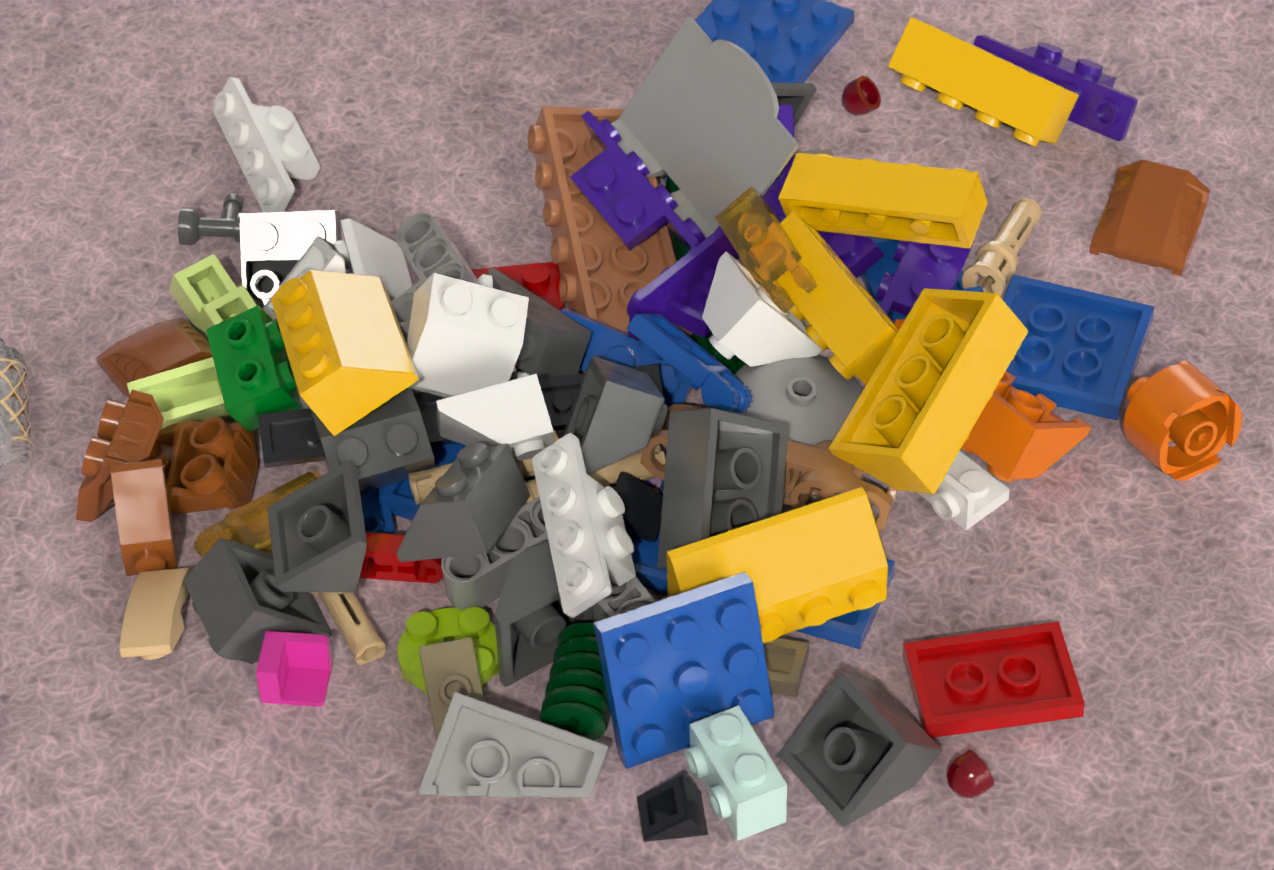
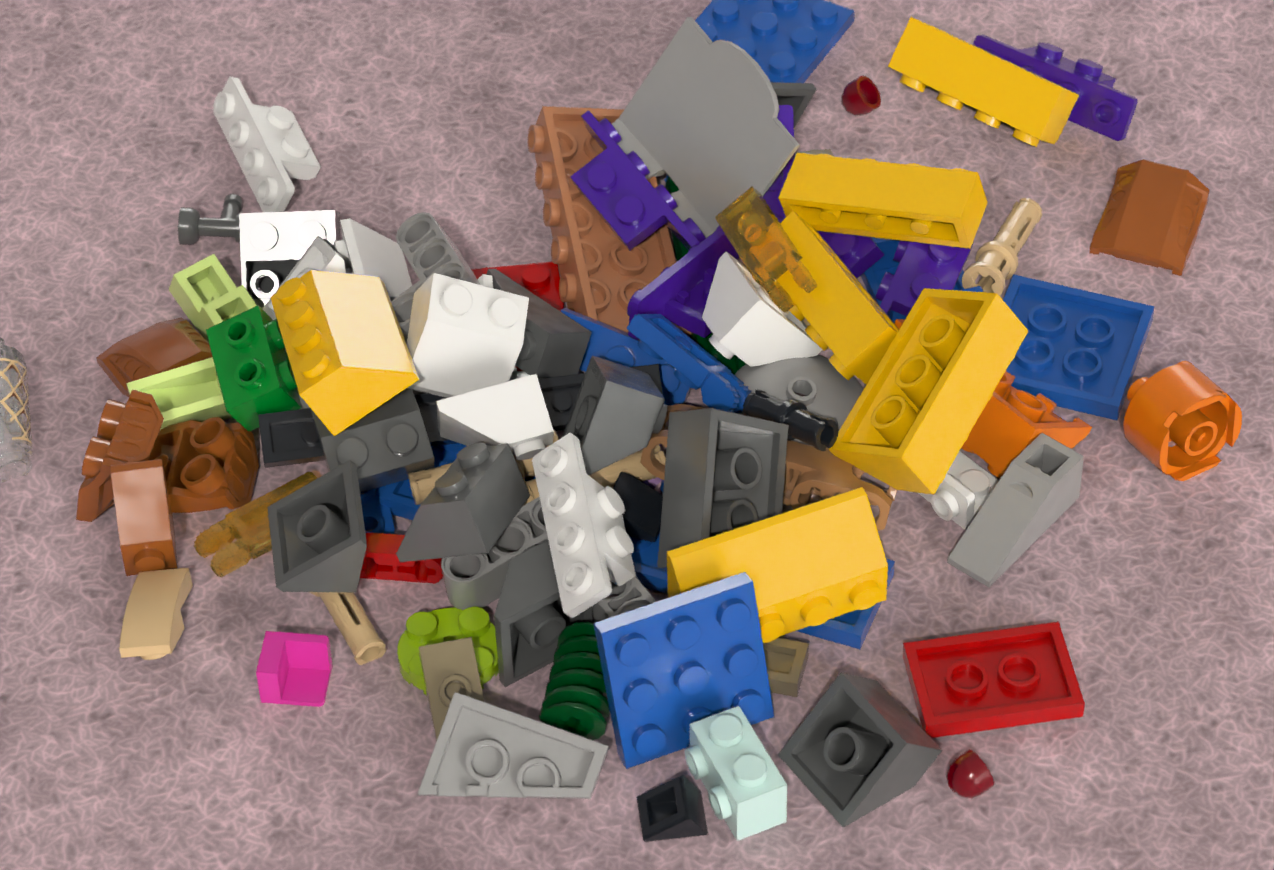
(239, 601): dark grey slope -> none
(801, 423): none -> black pin
(1020, 509): none -> light grey slope

